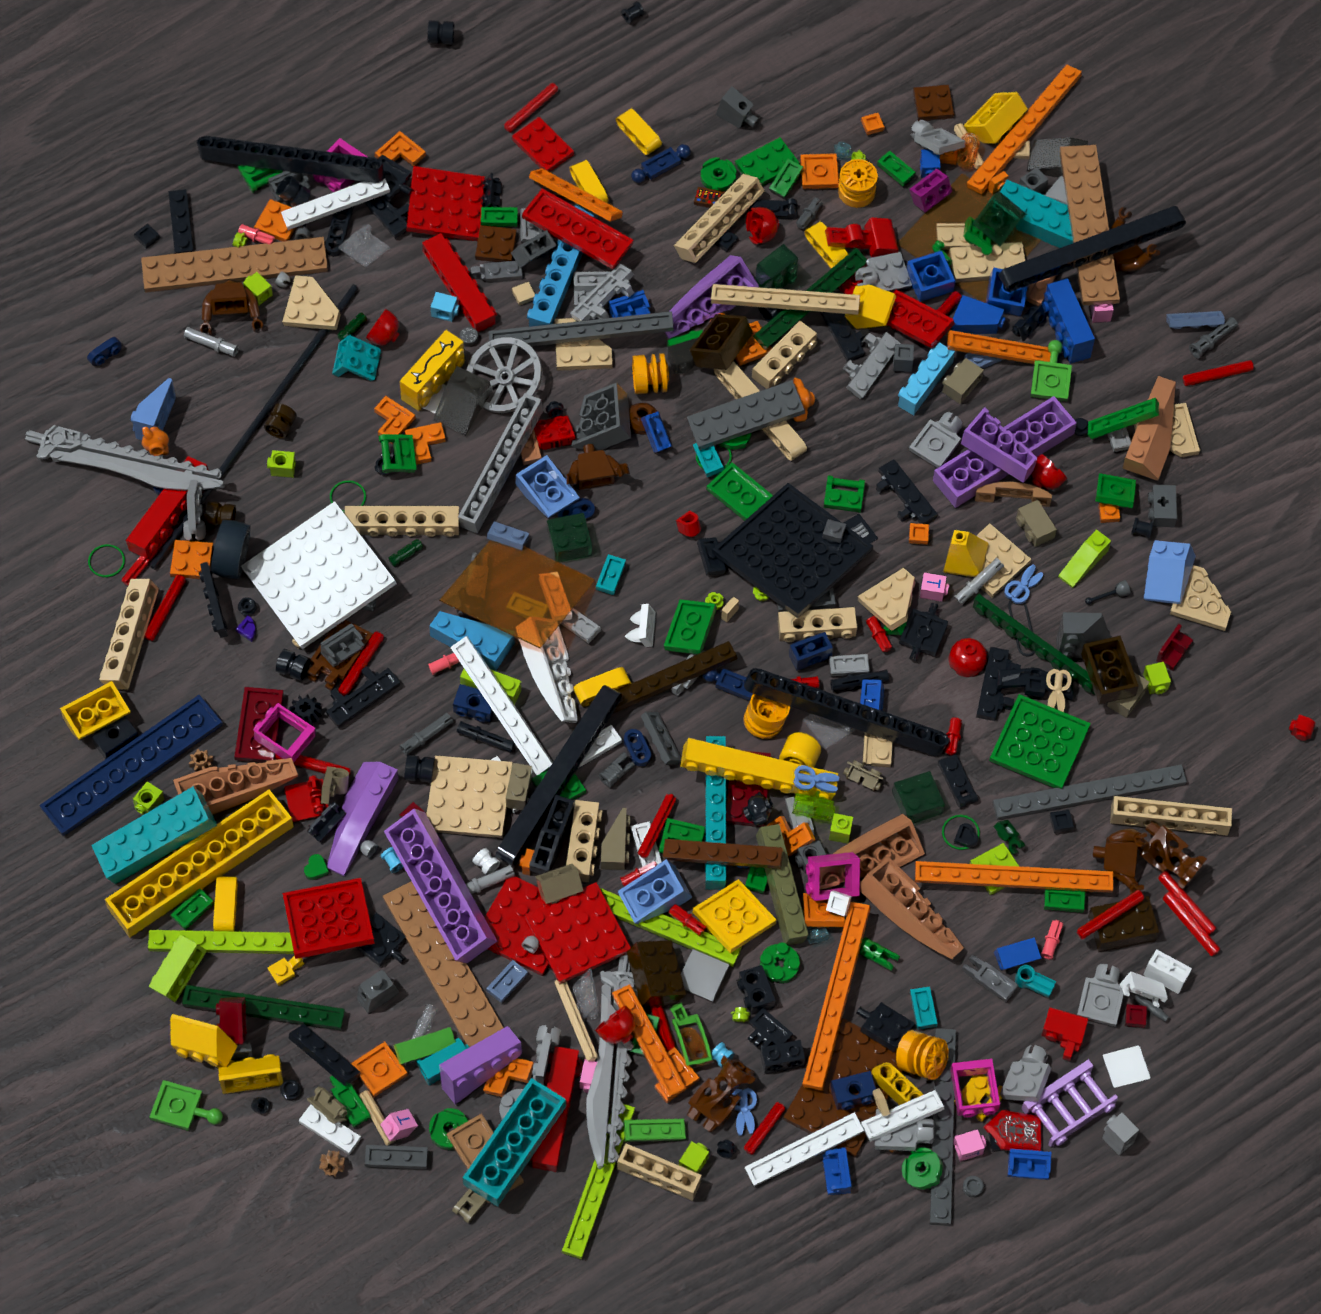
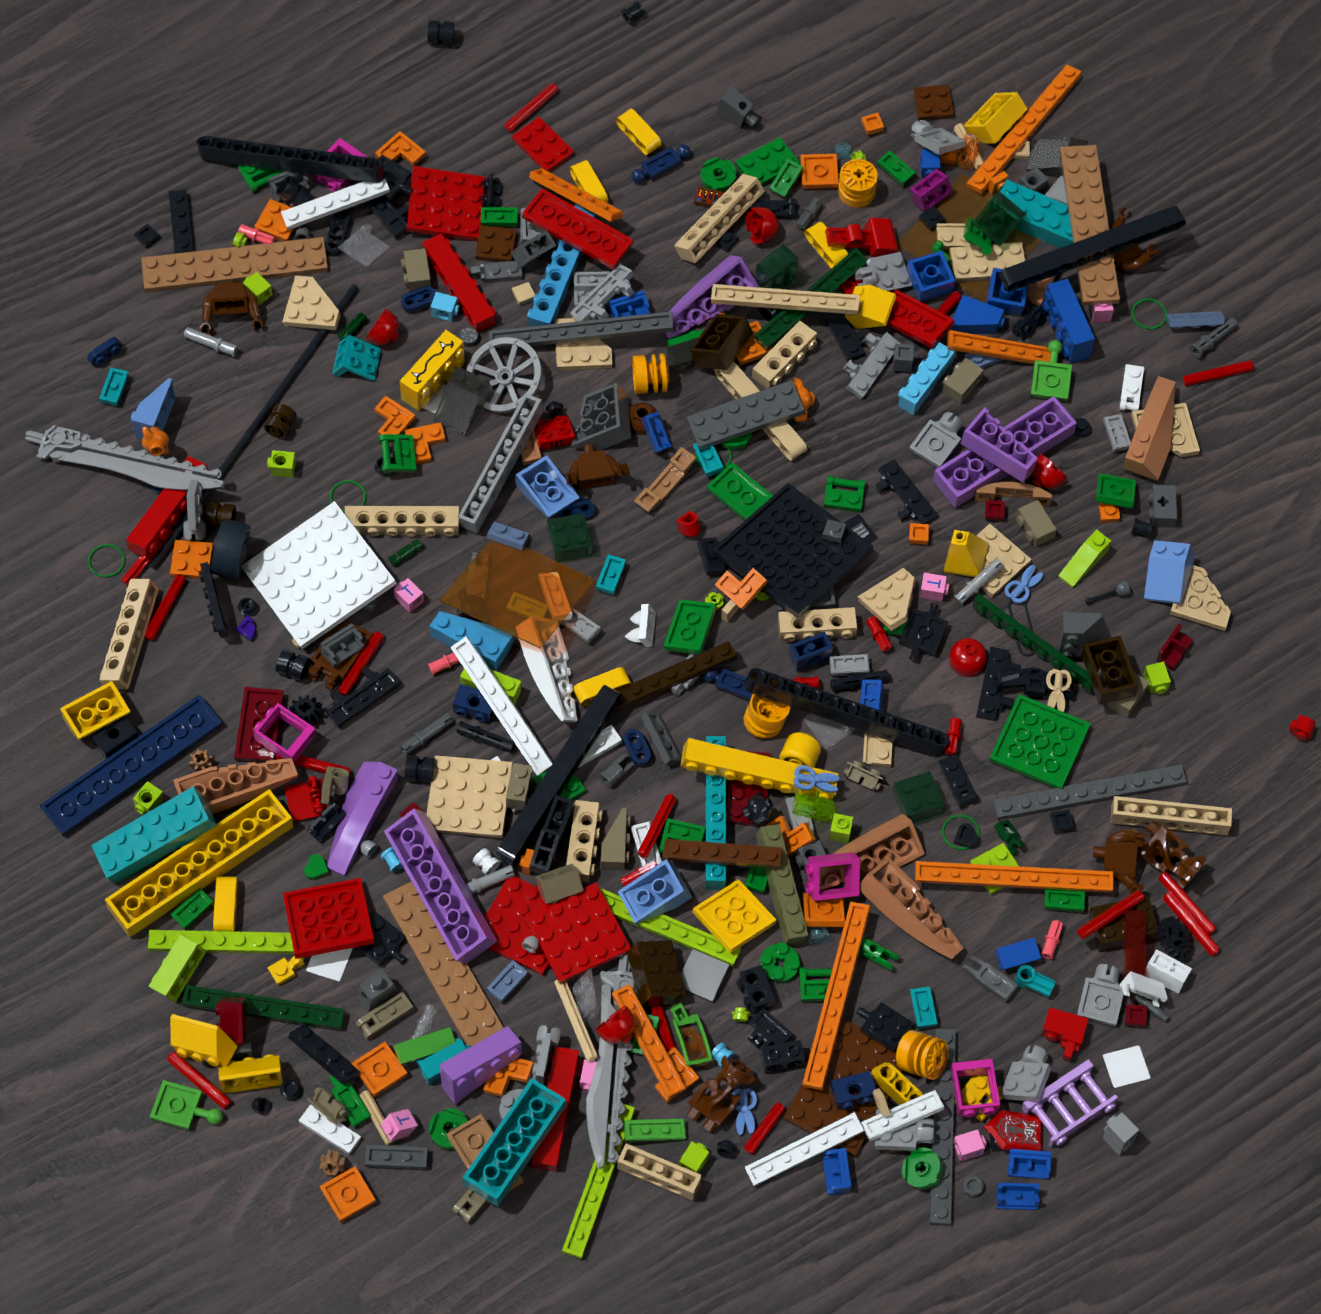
(114, 386): none -> teal plate
(199, 1080): none -> red axle
(281, 279): light grey hinge -> none
(330, 964): none -> white sticker
(347, 1194): none -> orange plate
(385, 1015): none -> dark tan plate
(408, 595): none -> bright pink brick
(416, 269): none -> dark tan brick
(418, 299): none -> dark blue plate
(666, 481): none -> medium nougat slope
(687, 919): red axle -> none
(741, 592): none -> orange plate
(813, 989): none -> green plate
(838, 903): white plate -> none
(931, 218): none -> black plate
(994, 510): none -> dark red plate
(1017, 1196): none -> blue hinge
(1123, 418): green plate -> none
(1131, 387): none -> white plate
(1134, 942): none -> clear red plate
(1148, 328): none -> green piece
(1174, 937): none -> black gear

